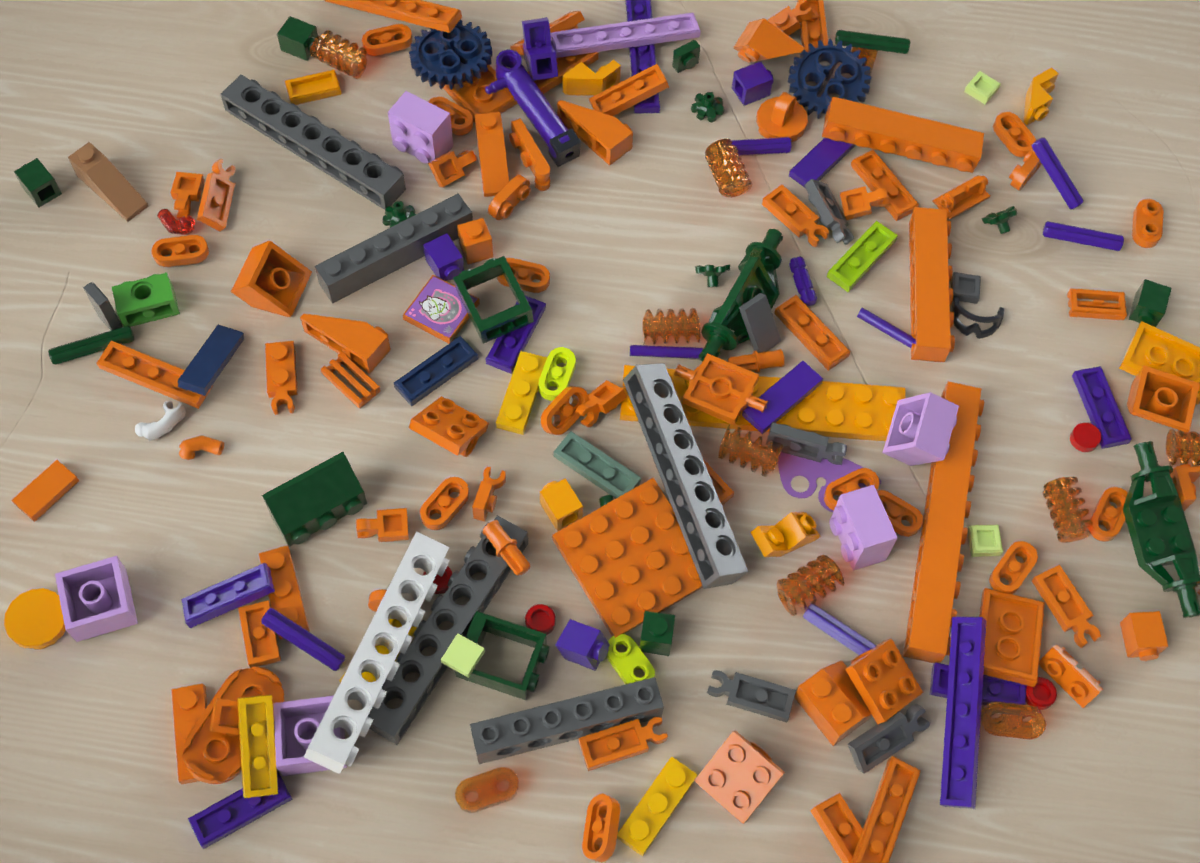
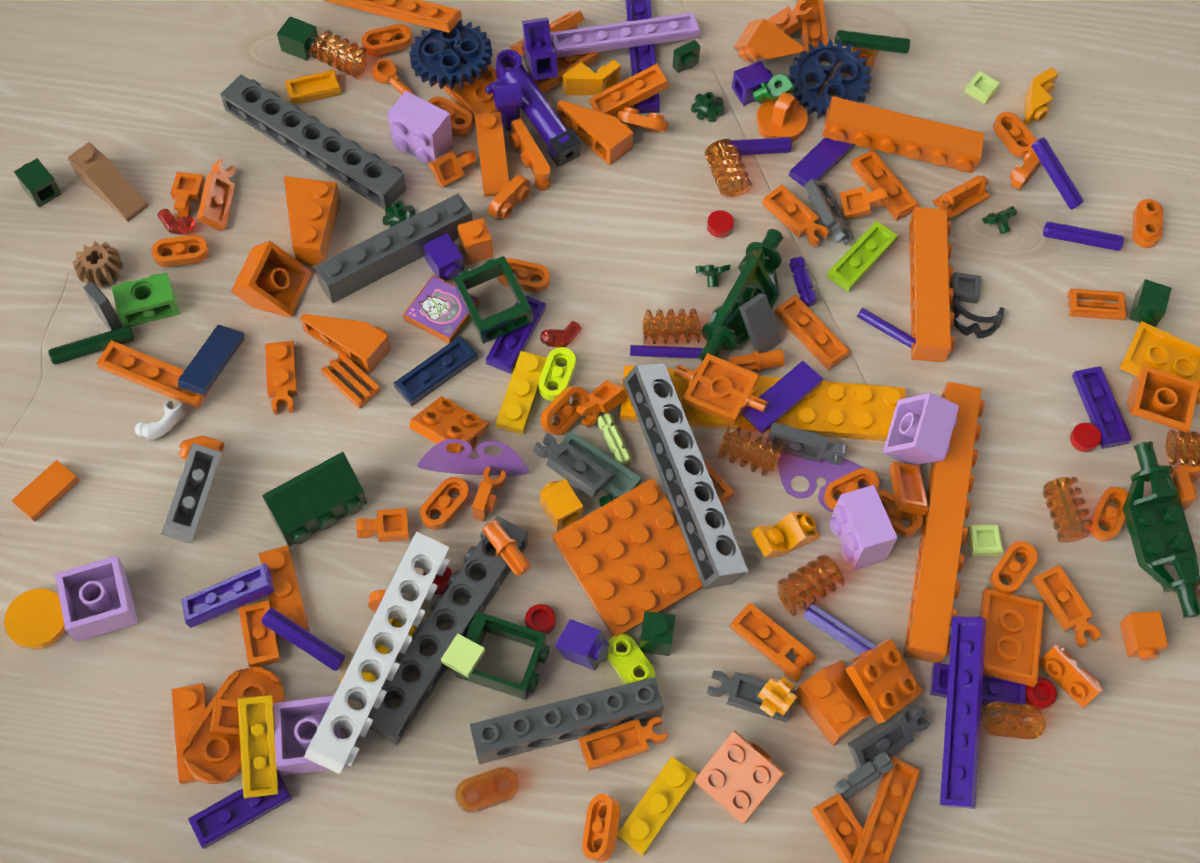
(98, 264): none -> medium nougat gear
(191, 493): none -> light grey brick
(312, 217): none -> orange wedge
(386, 72): none -> orange plate
(442, 460): none -> medium lavender piece
(508, 101): none -> dark purple piece
(560, 338): none -> clear red arm
(573, 465): none -> dark grey plate
(614, 439): none -> yellowish green axle
(654, 122): none -> orange plate
(720, 223): none -> red tile
(771, 91): none -> green piece
(772, 641): none -> orange plate
(777, 696): none -> light orange gear
(864, 775): none -> dark grey axle
(908, 488): none -> orange tile

